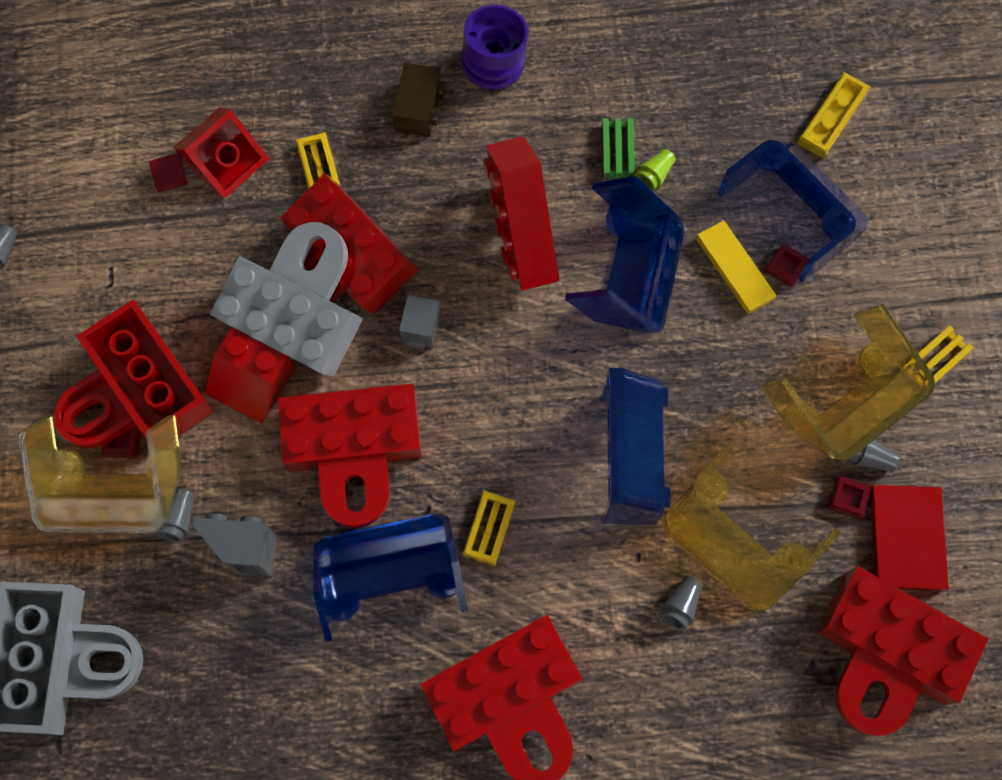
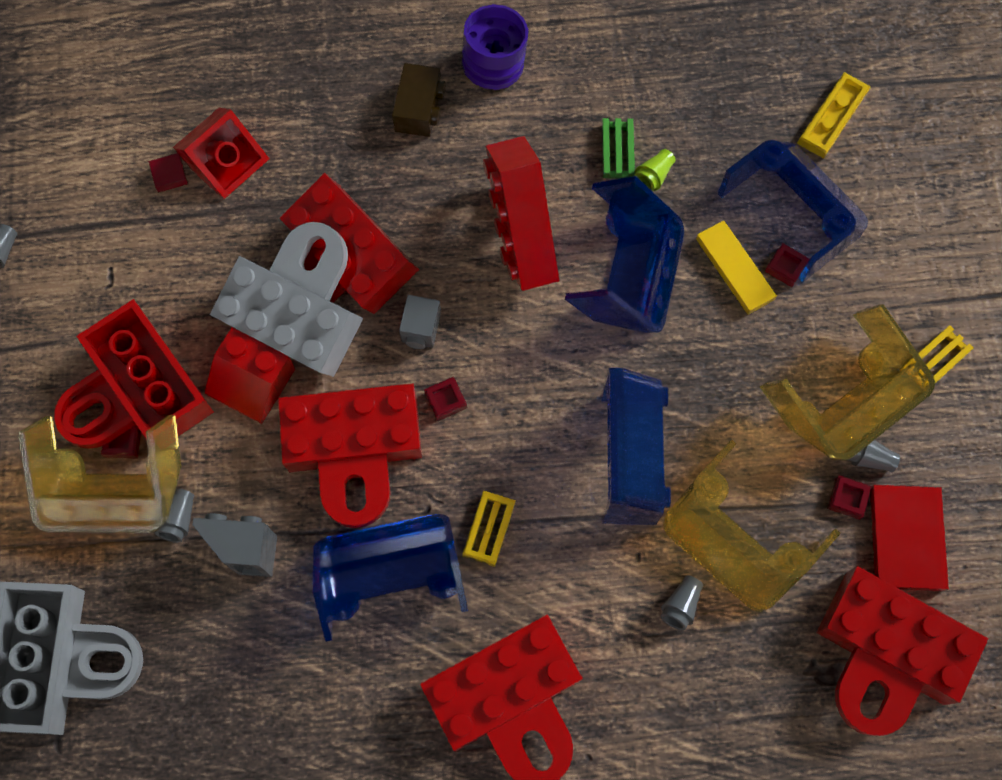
(312, 140): yellow tile -> none
(445, 398): none -> dark red tile

